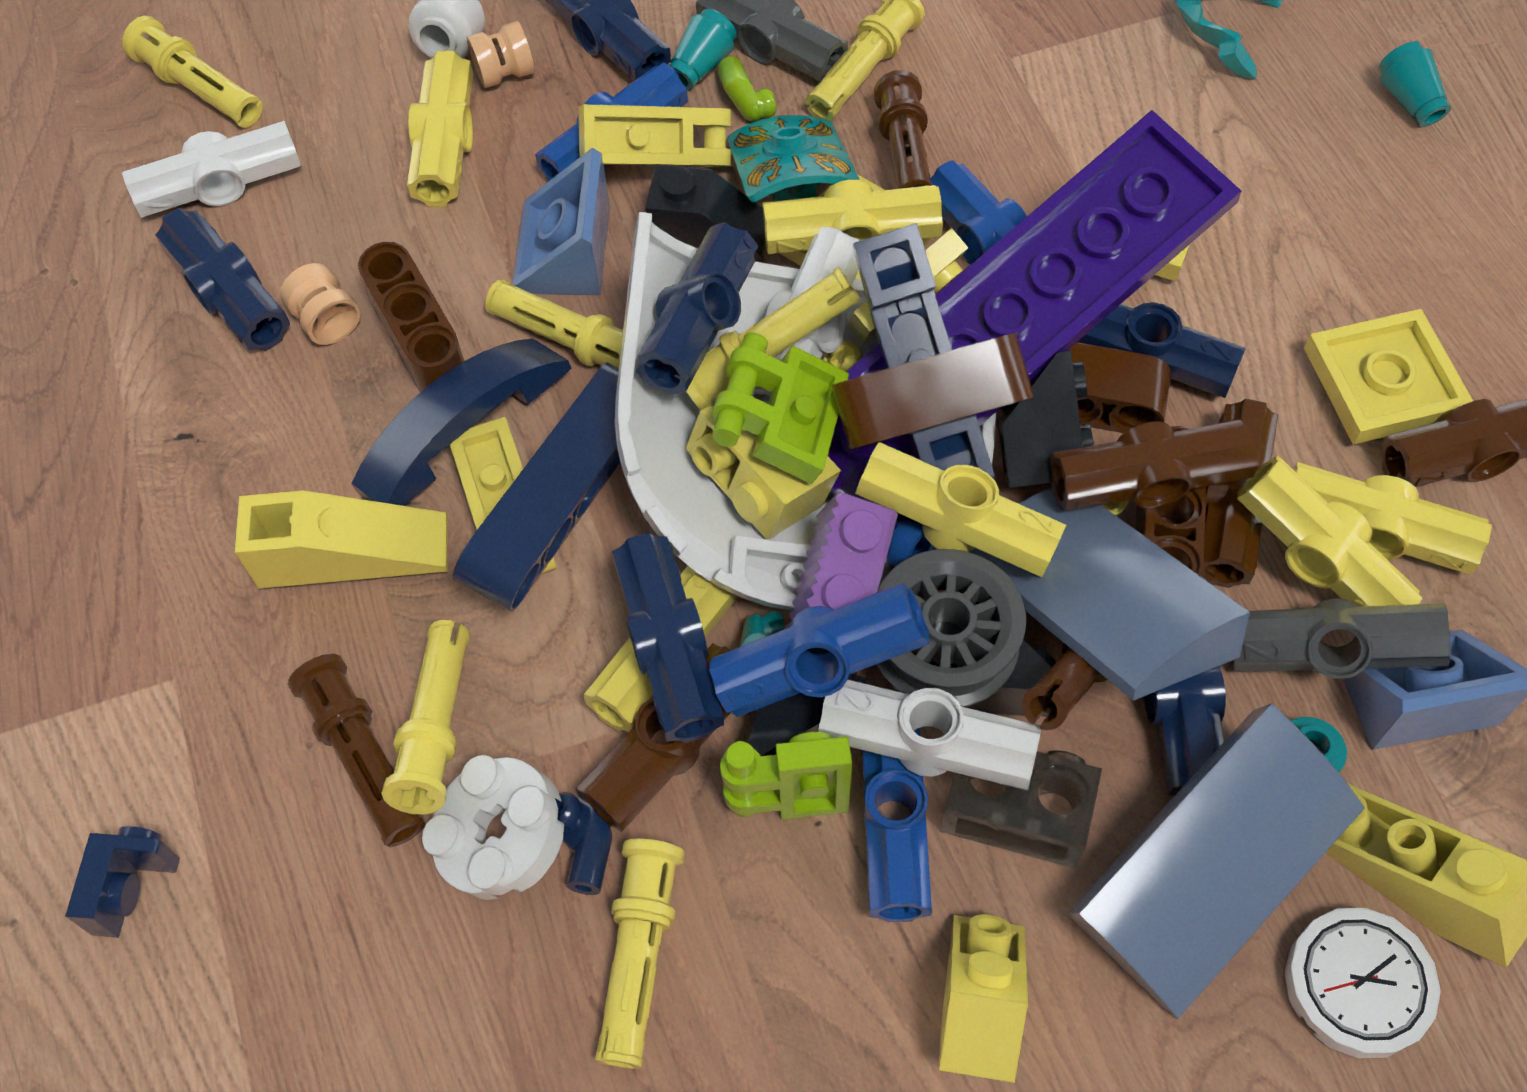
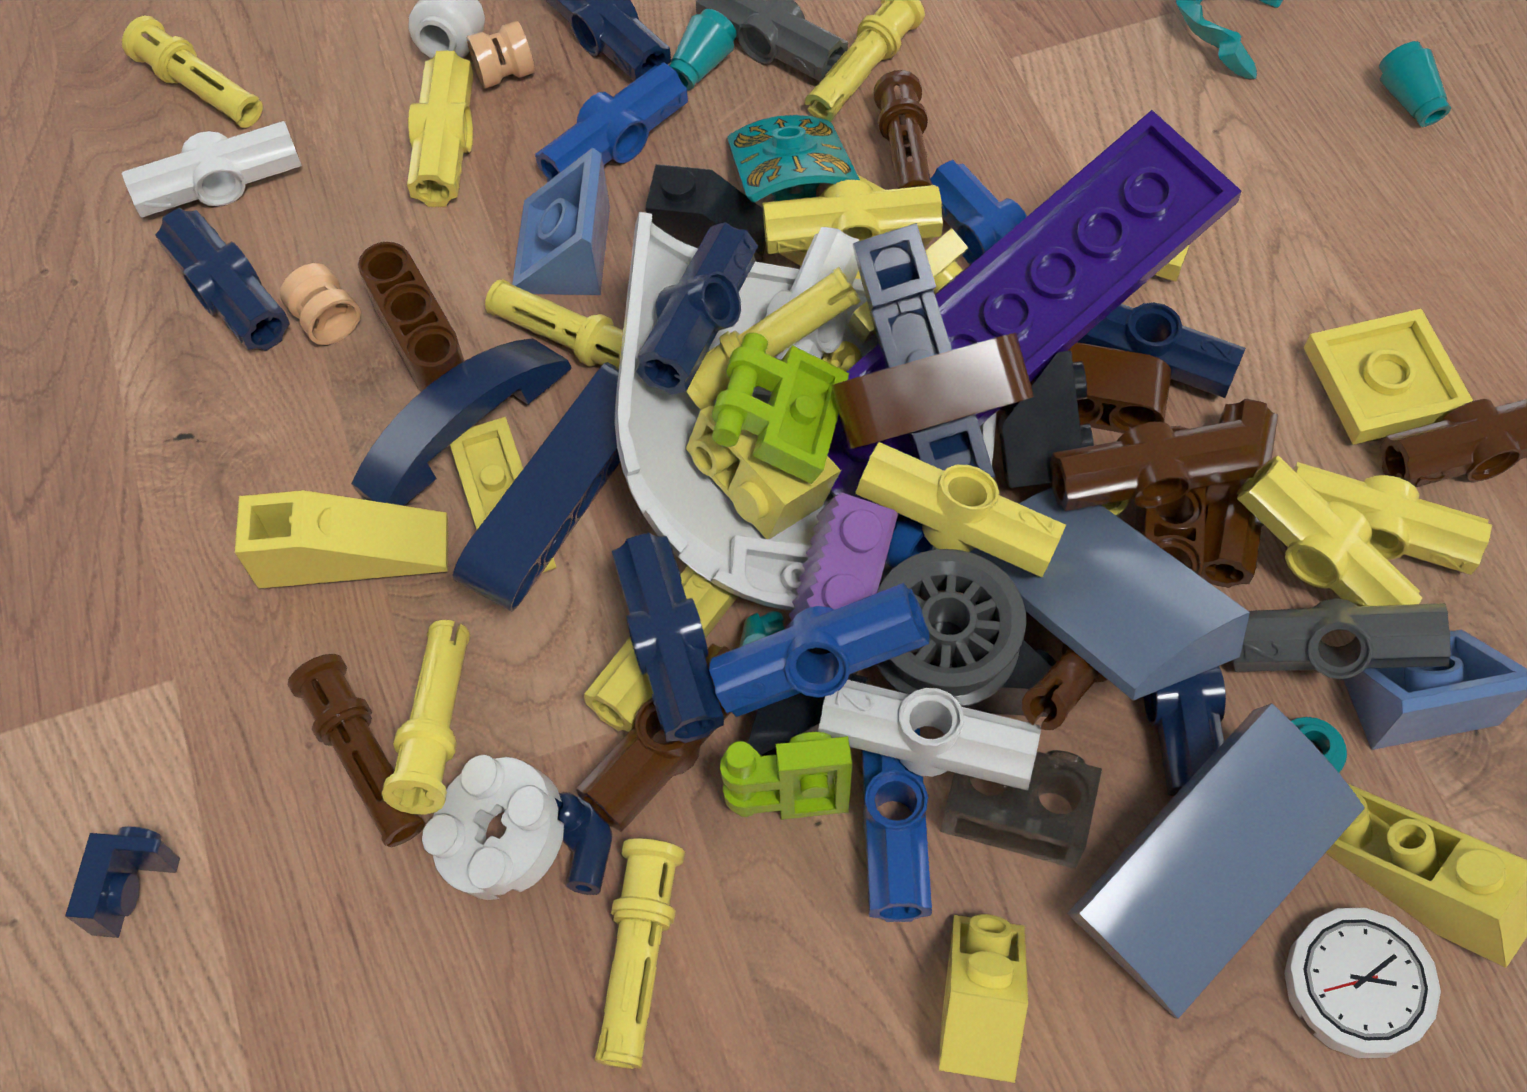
(654, 135): light yellow plate -> none
(736, 83): lime arm -> none

